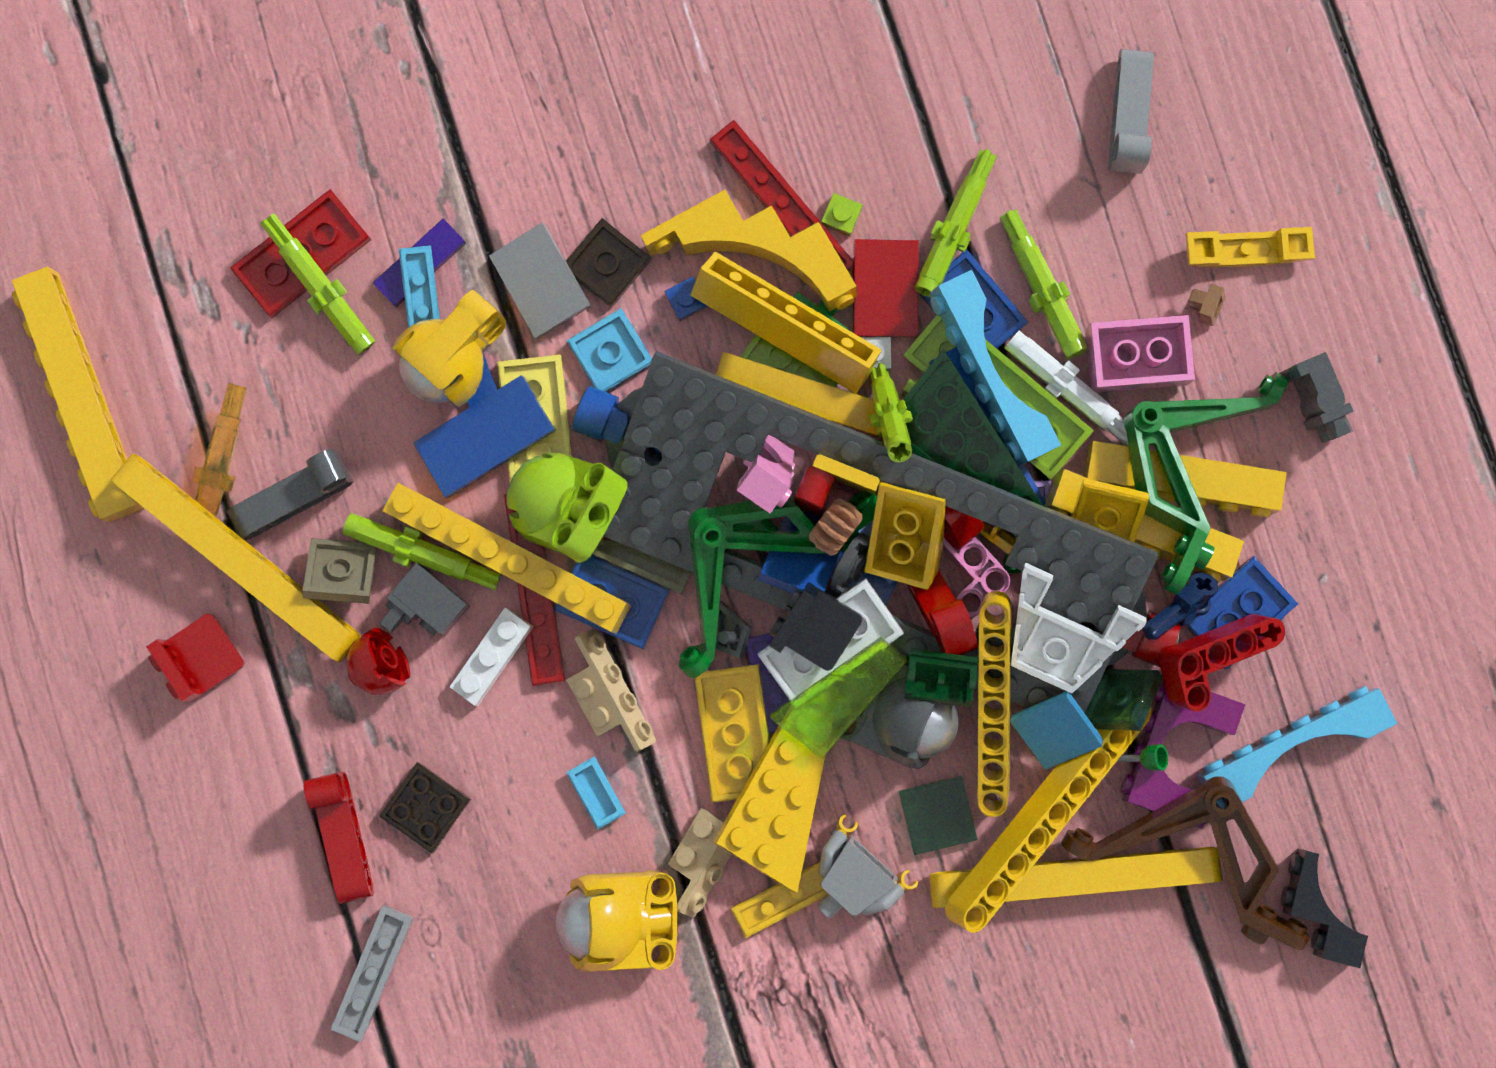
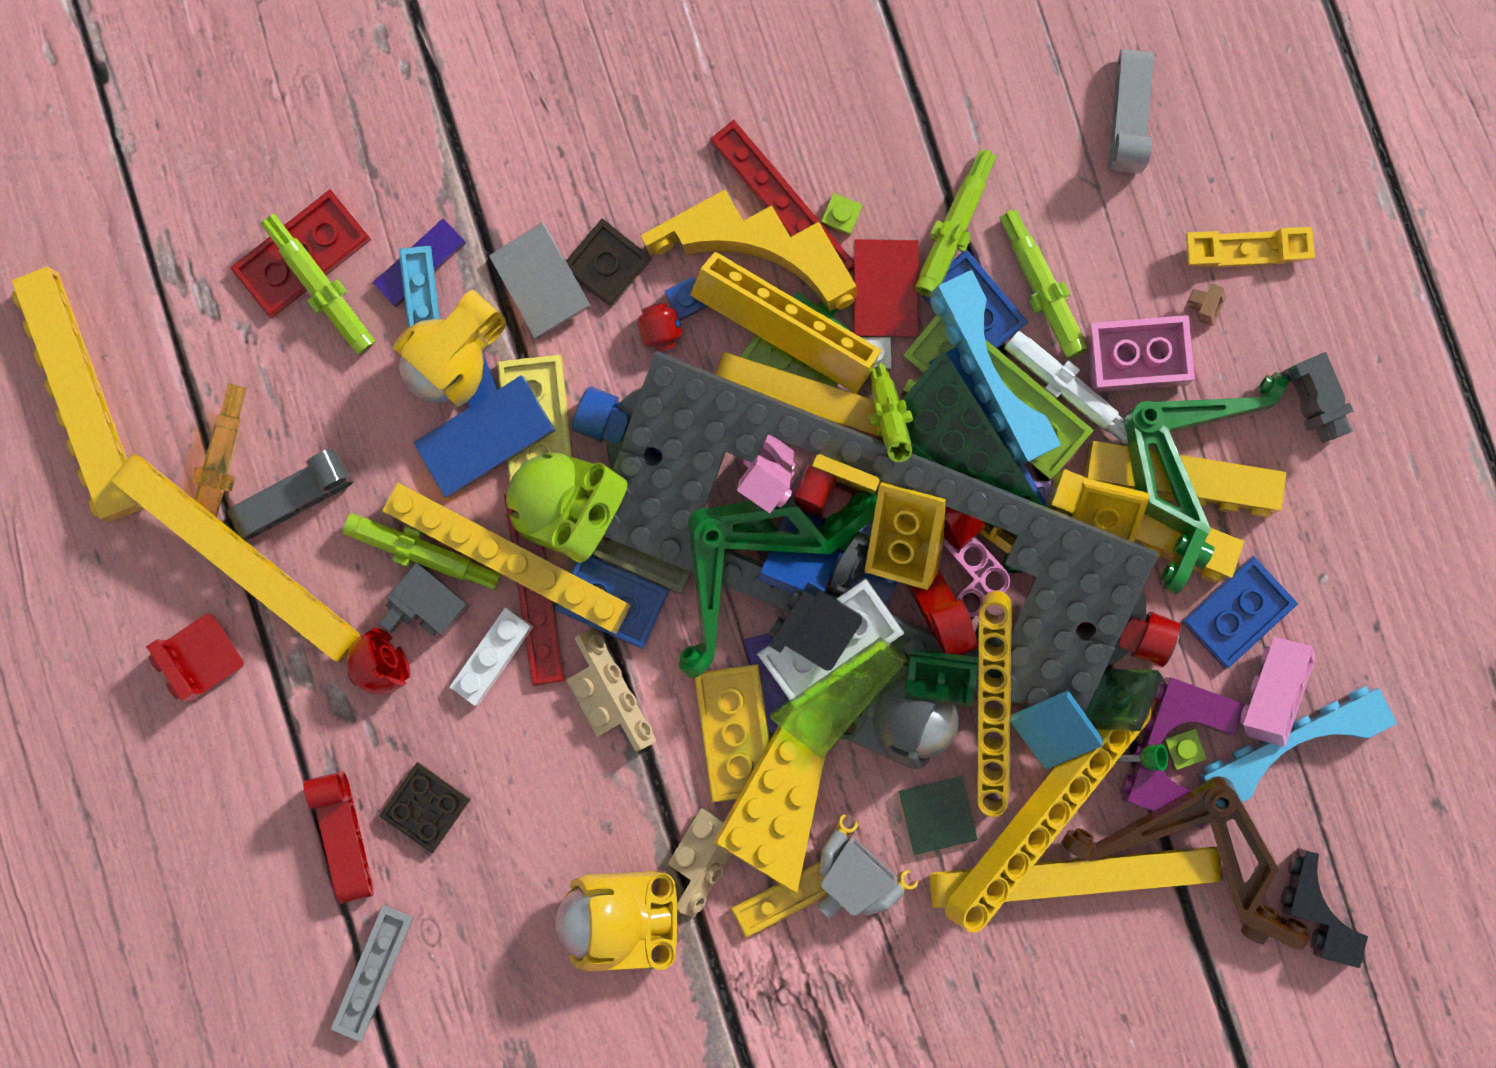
(339, 571): dark tan plate -> none
(596, 792): medium azure tile -> none
(610, 351): medium azure tile -> none
(659, 326): none -> red head
(731, 632): dark grey piece -> none
(835, 527): nougat gear -> none
(1060, 648): white wing -> none
(1184, 749): none -> lime plate
(1190, 602): dark blue connector -> none
(1223, 652): red beam -> none
(1278, 691): none -> bright pink brick

